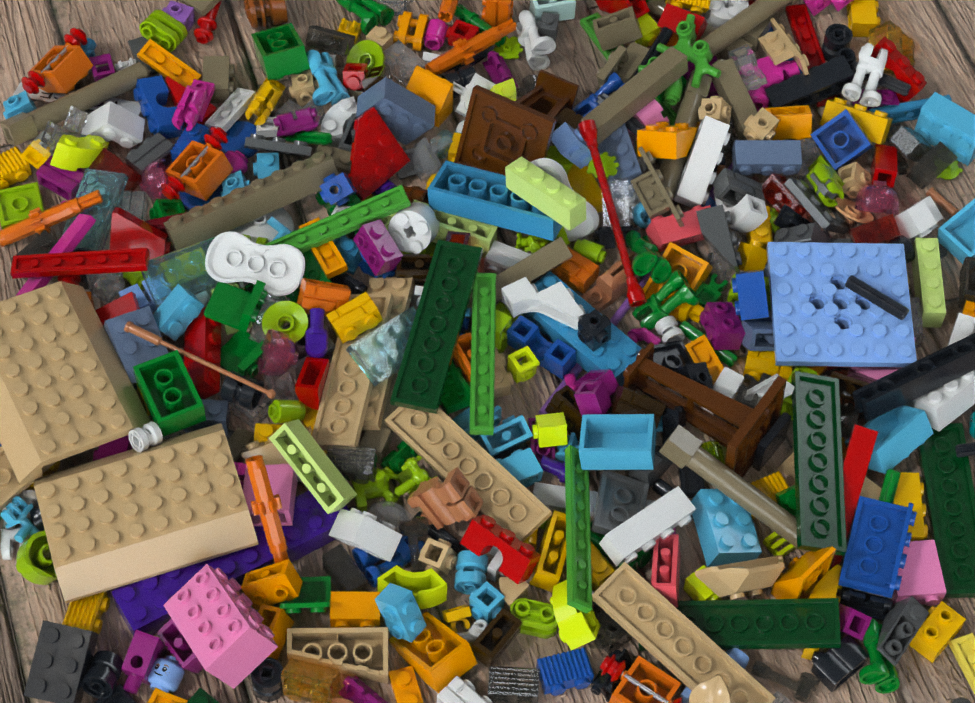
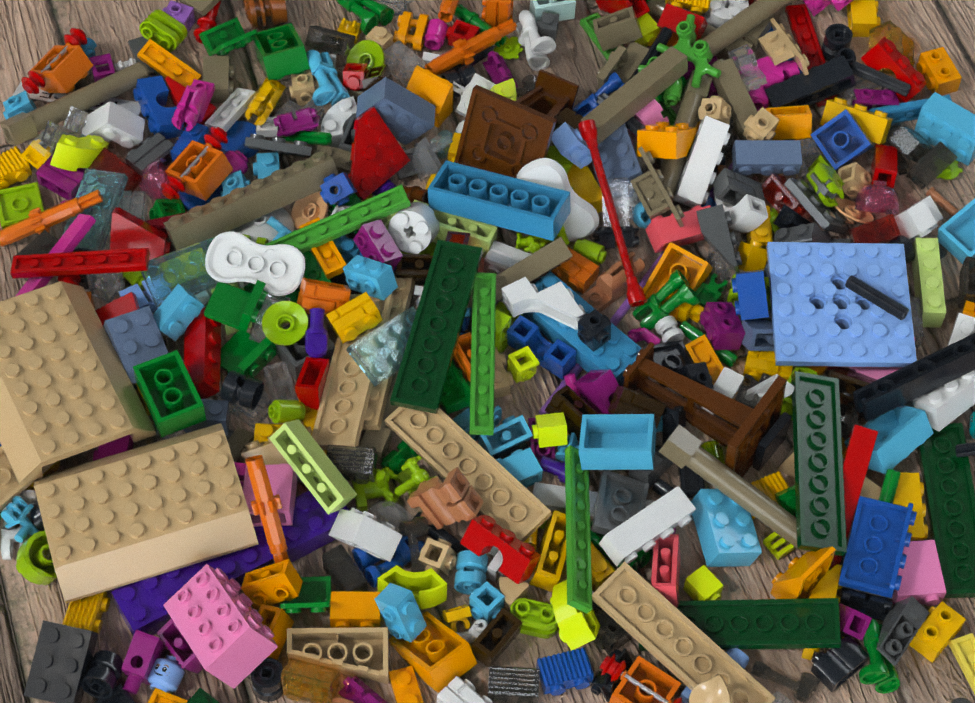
(144, 437): white wheel -> none
(157, 340): nougat piece -> none
(226, 37): none -> green bracket
(277, 354): clear pink cylinder -> none
(308, 209): none -> light nougat dish
(370, 277): none -> medium azure brick
(545, 193): yellowish green brick -> none
(592, 398): magenta brick -> none
(608, 164): lime piece -> none
(647, 258): green piece -> none
(742, 577): tan wedge -> none
(871, 66): white piece -> none
(939, 71): none -> light orange brick

